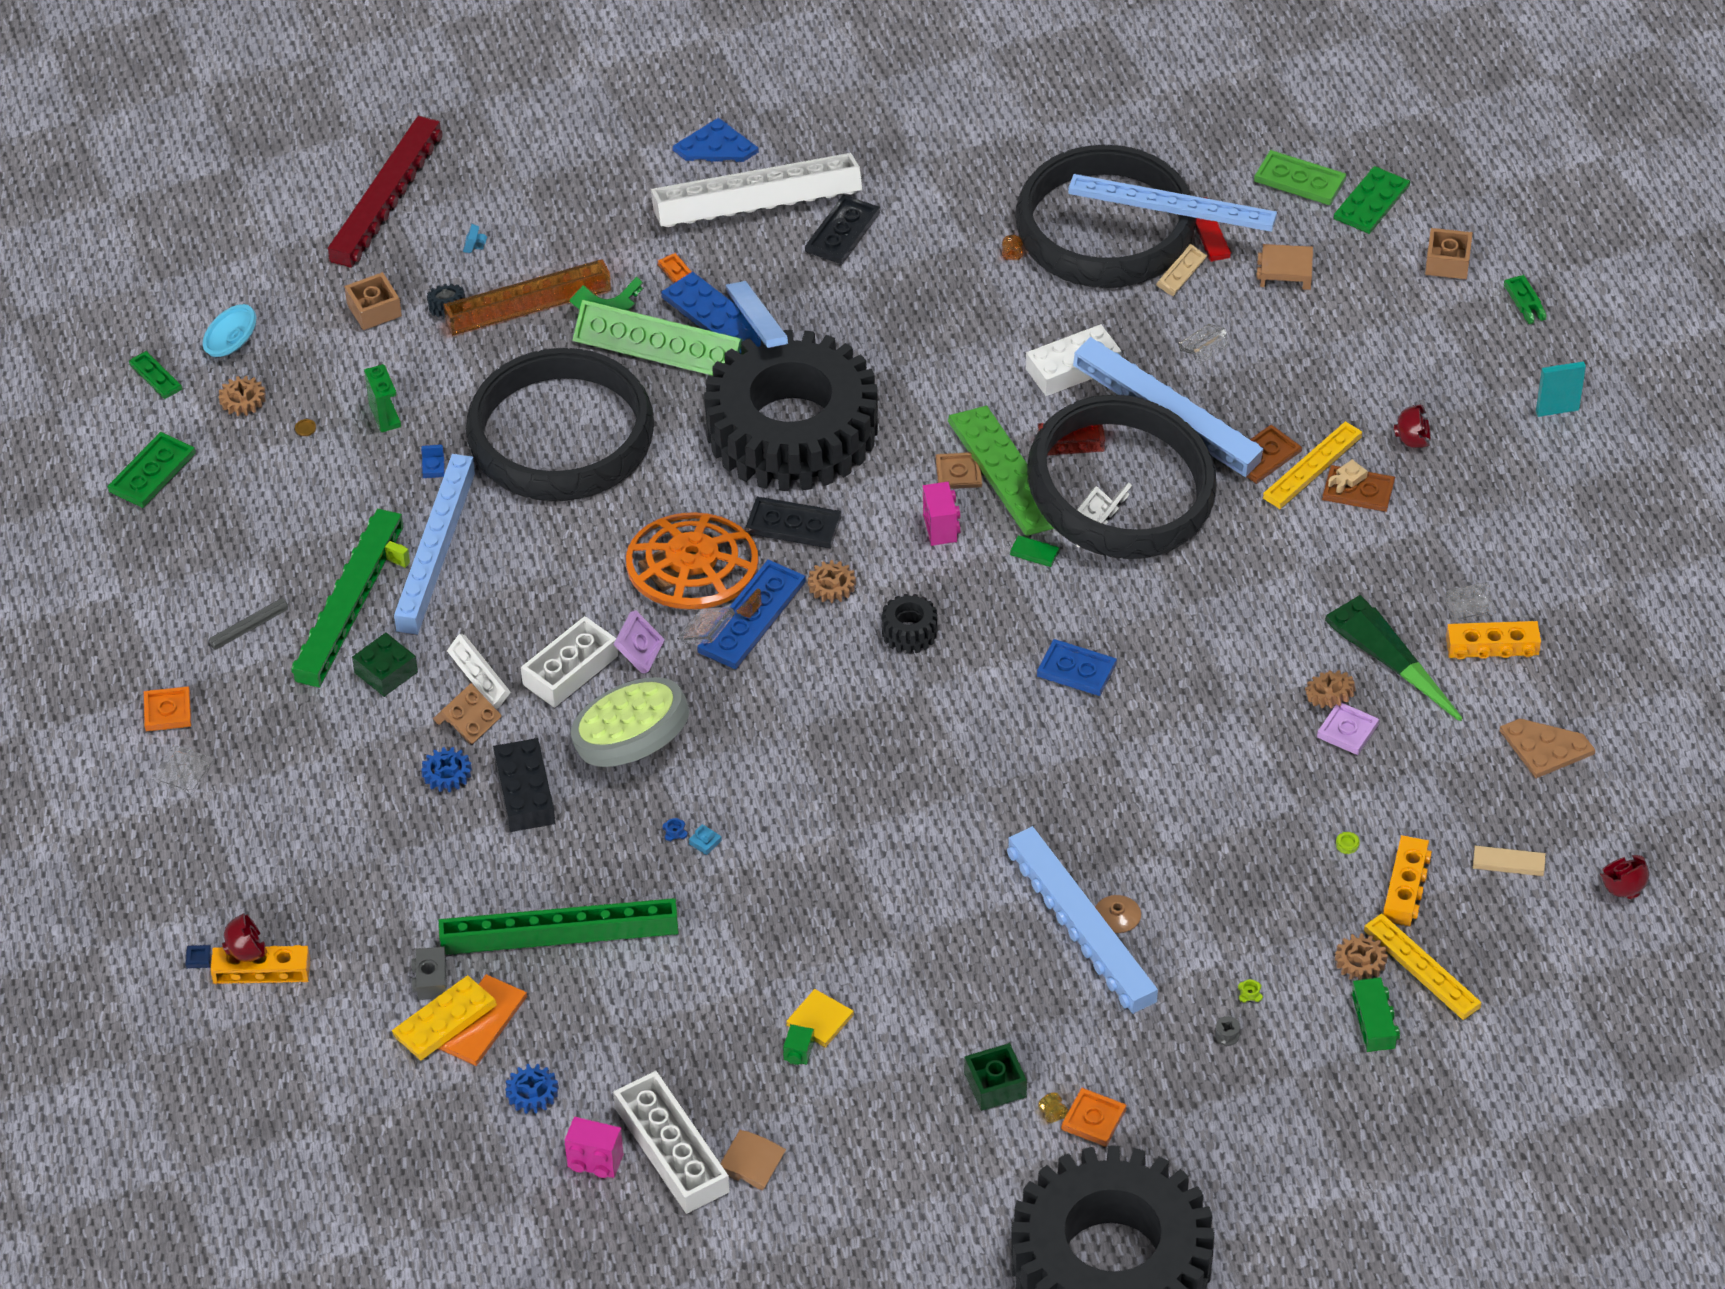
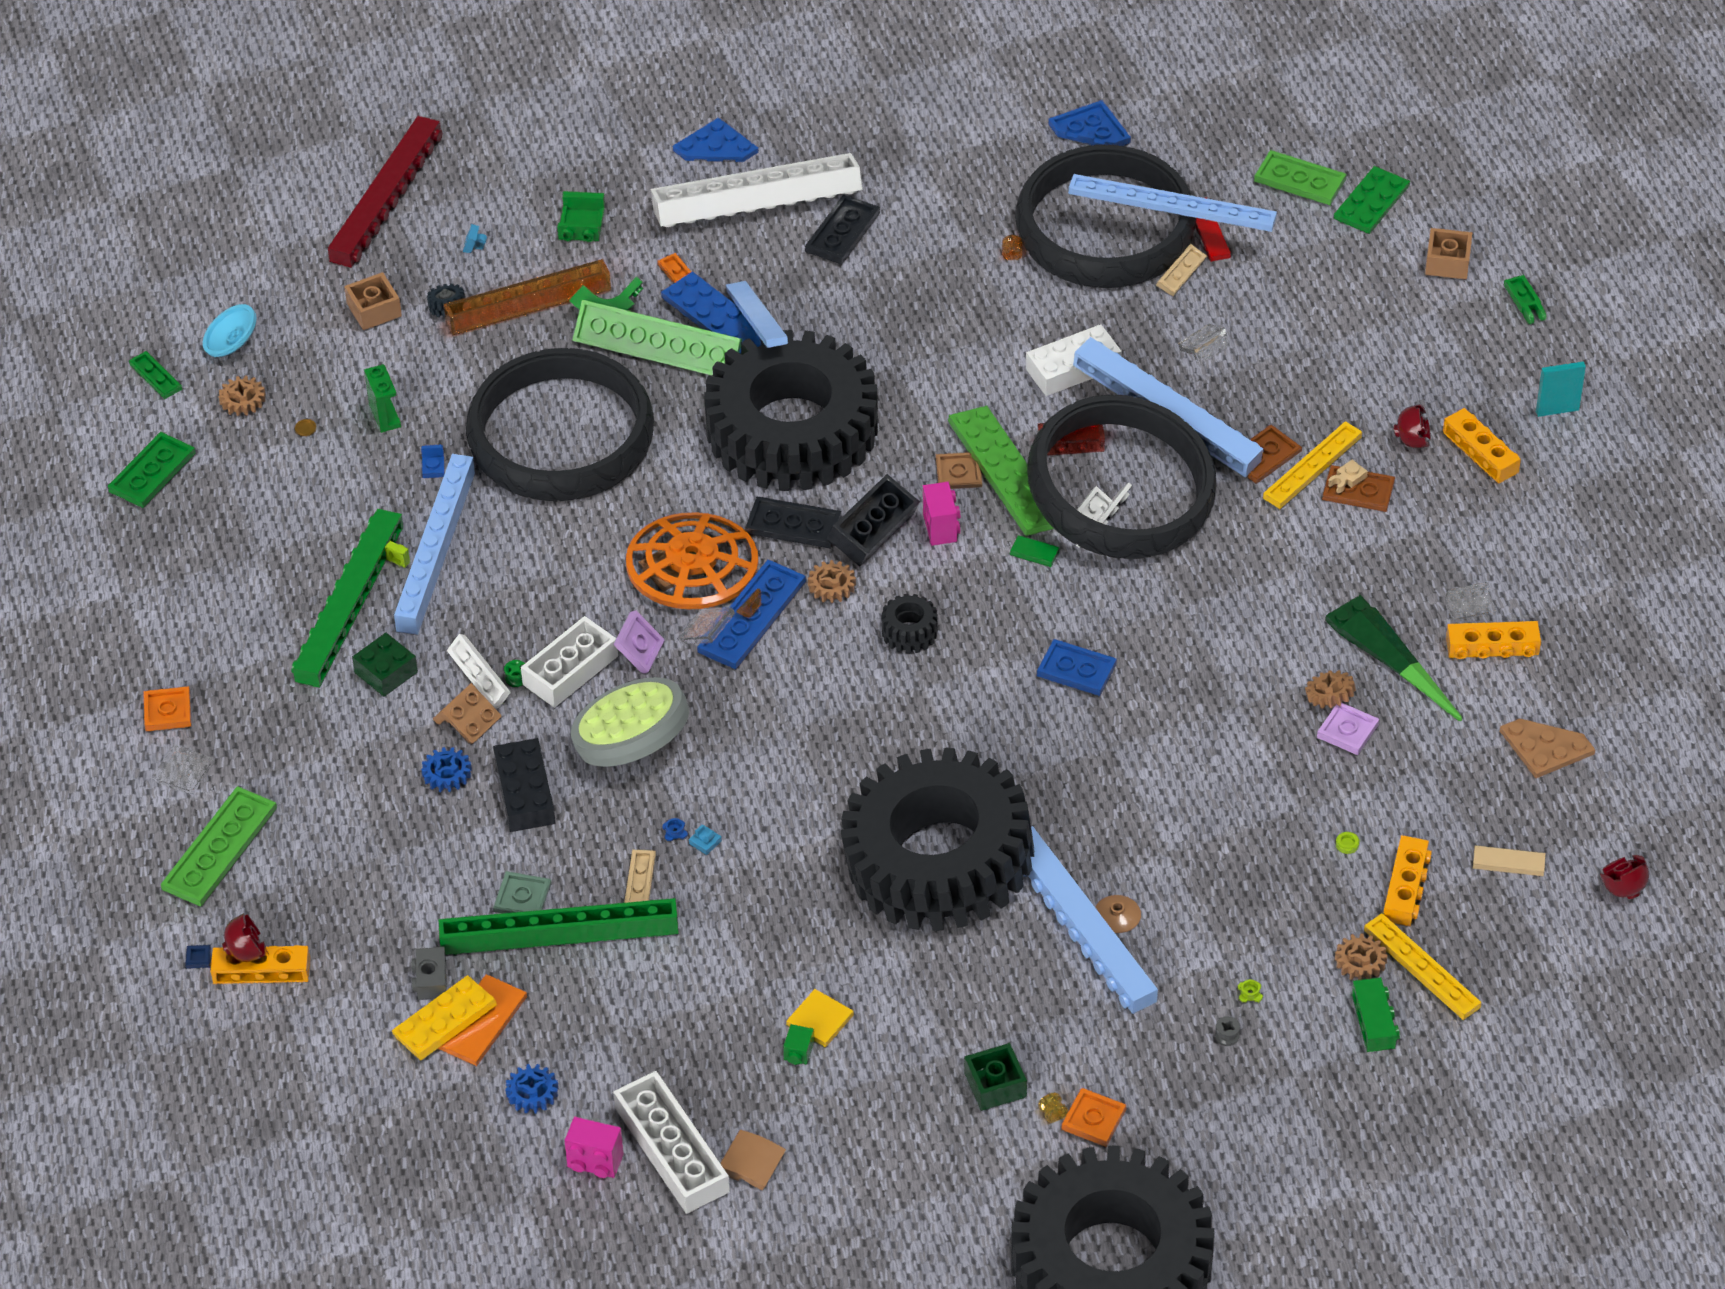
(218, 846): none -> bright green plate
(248, 623): dark grey axle -> none
(511, 672): none -> green wheel
(521, 893): none -> sand green tile
(581, 216): none -> green panel
(640, 875): none -> tan tile
(873, 520): none -> black brick
(944, 882): none -> black tyre
(1090, 125): none -> blue plate
(1285, 264): medium nougat panel -> none
(1481, 445): none -> light orange brick

